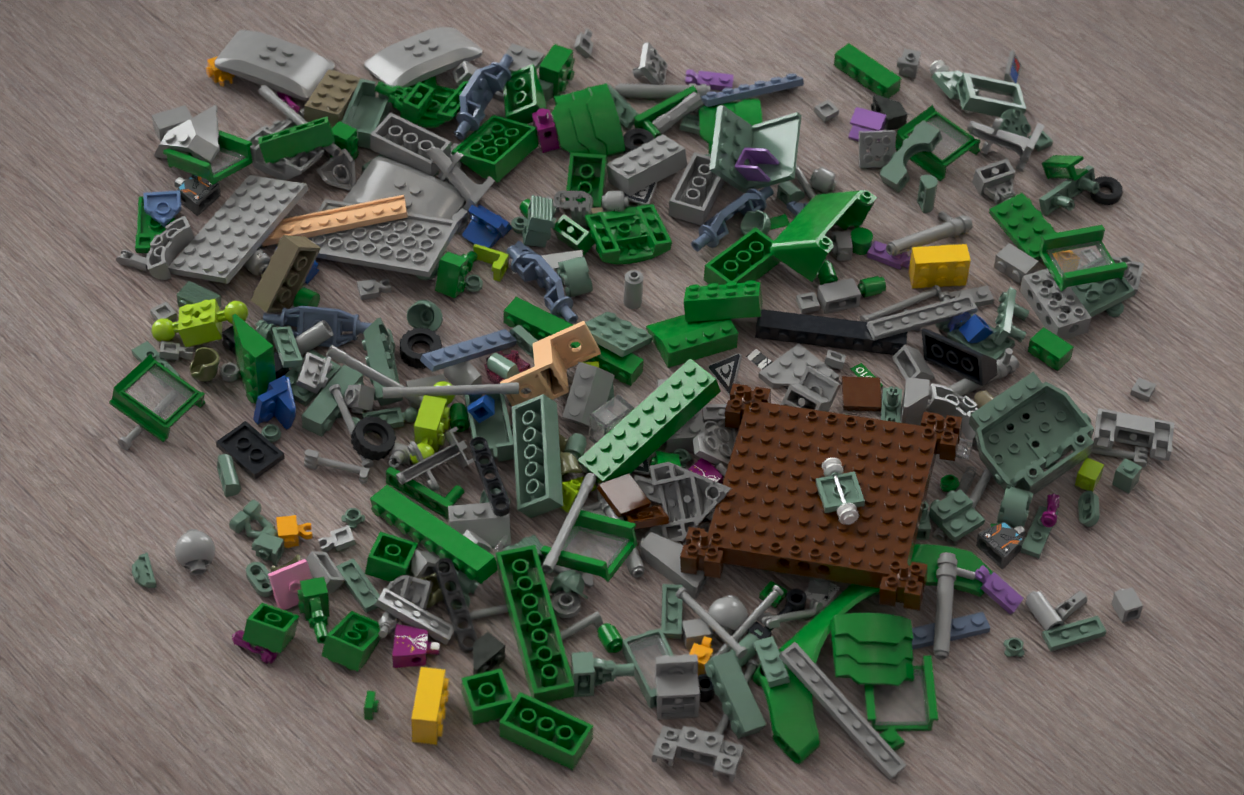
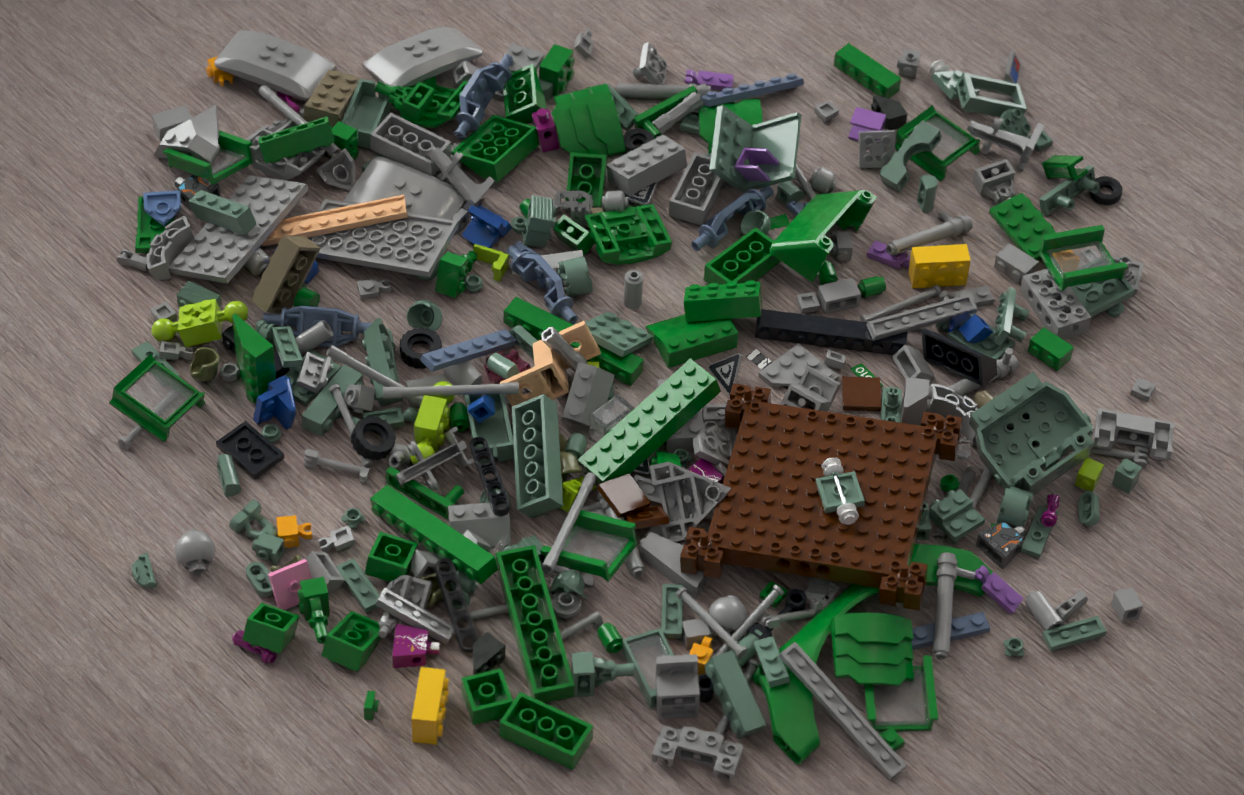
(222, 212): none -> sand green brick
(555, 341): none -> light grey axle
(861, 240): green piece -> none

